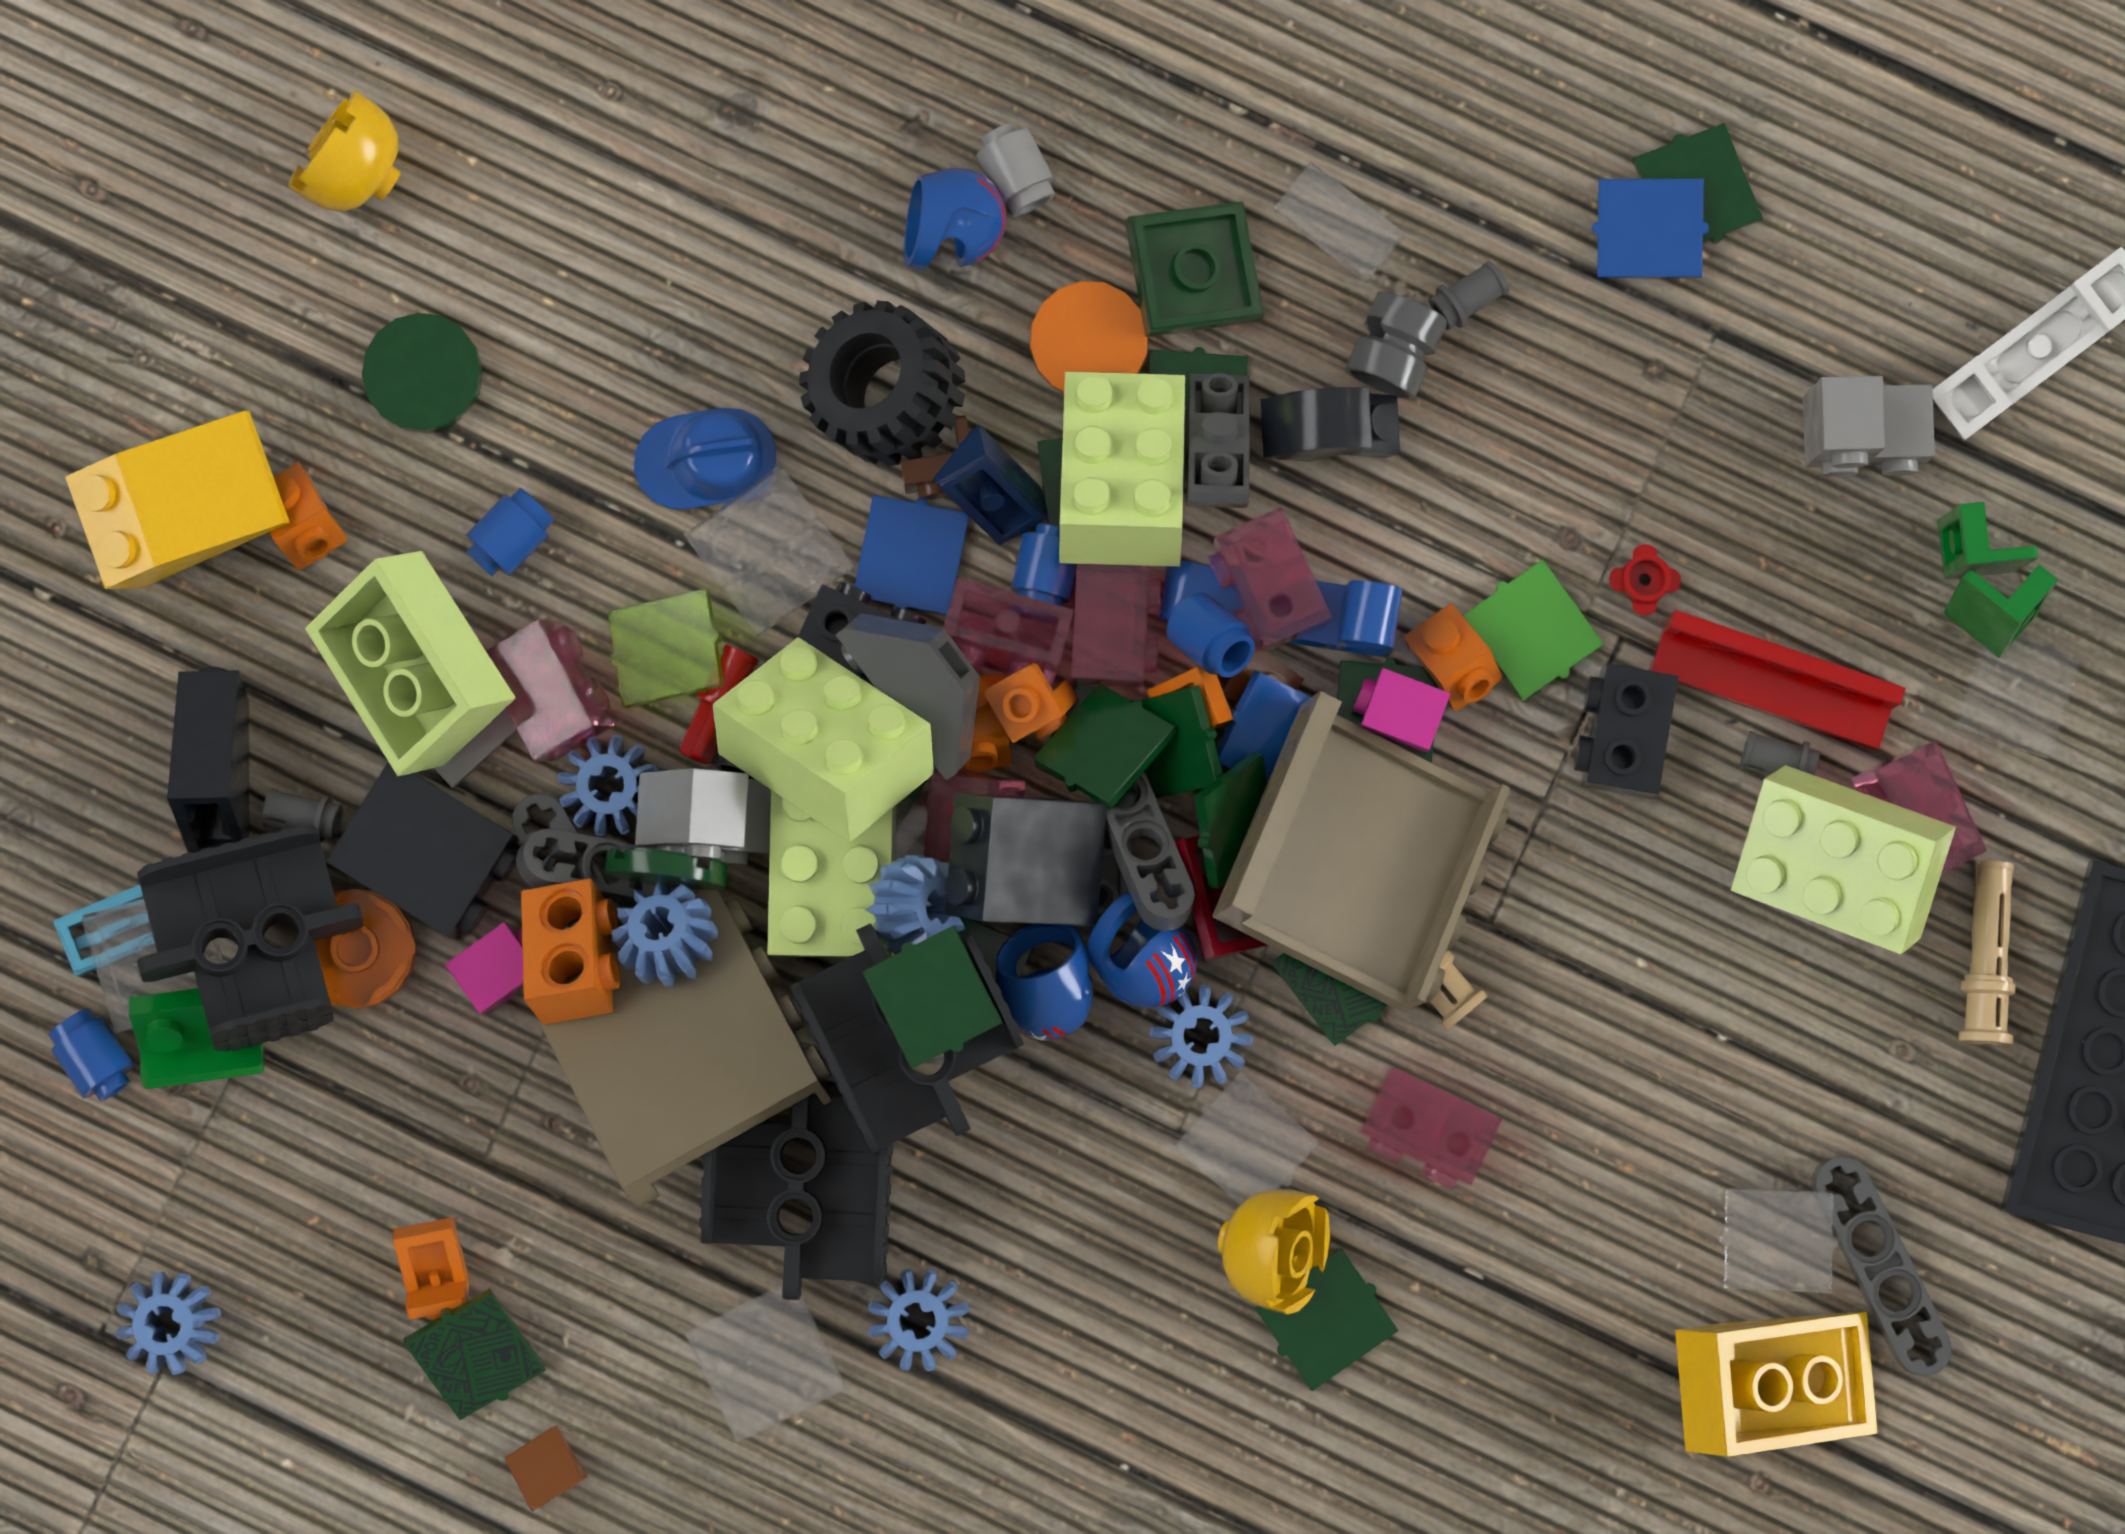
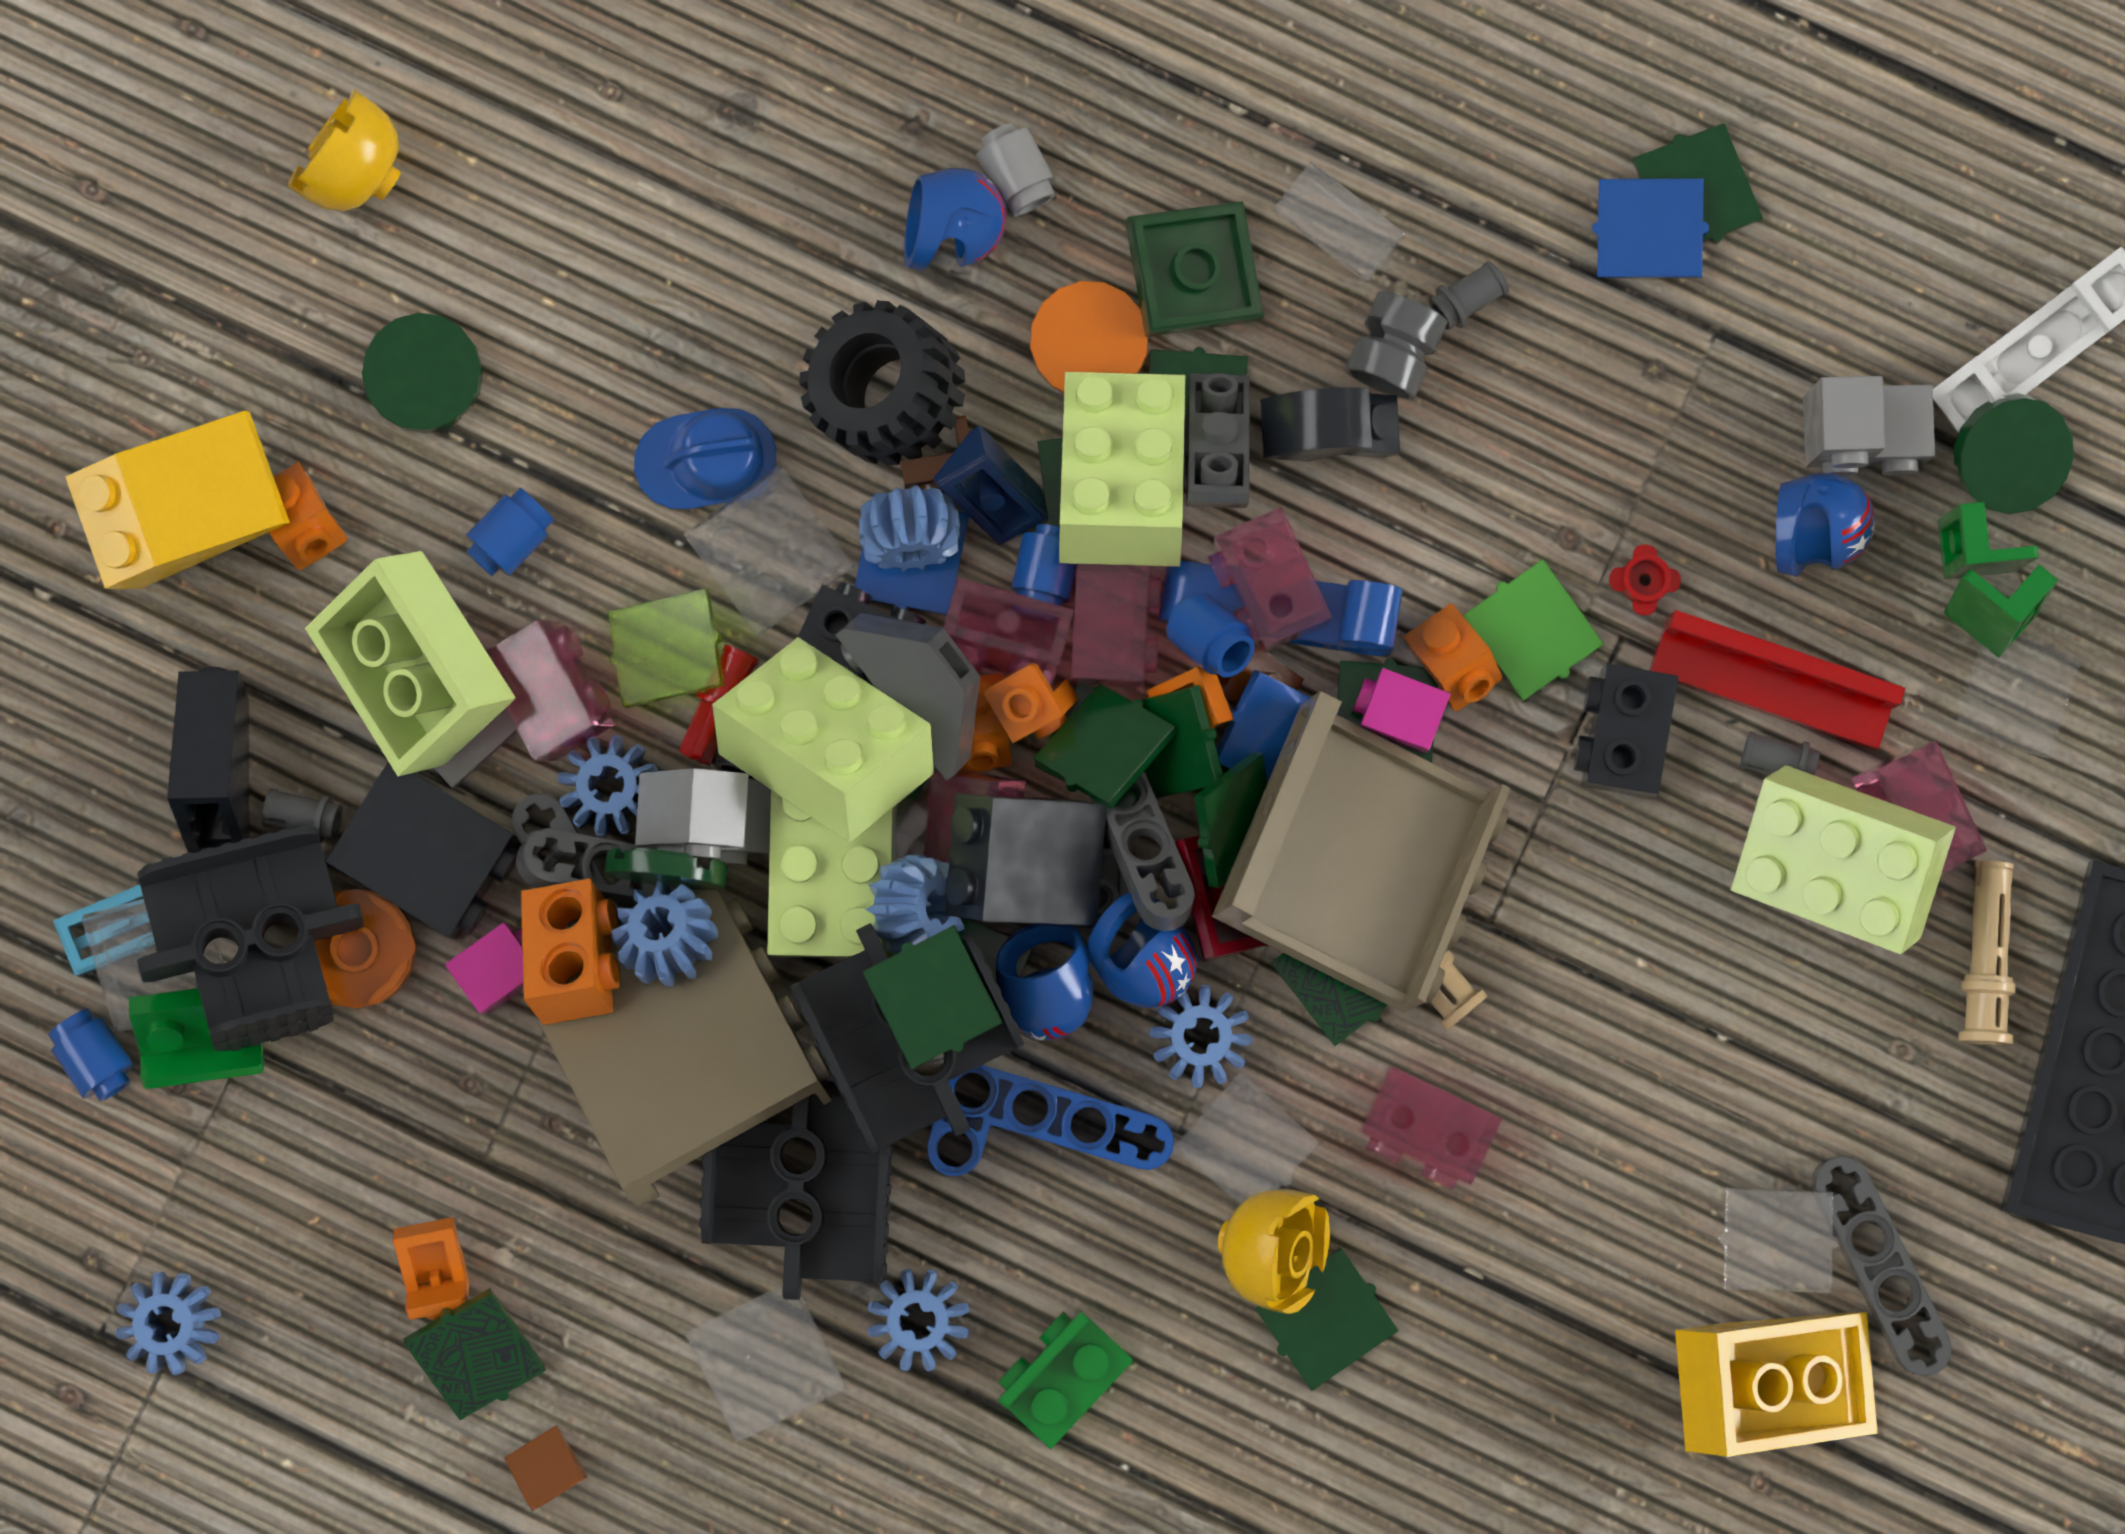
(909, 528): none -> medium blue gear
(1053, 1129): none -> blue beam
(1063, 1378): none -> green bracket
(1822, 522): none -> blue helmet
(2013, 453): none -> dark green tile

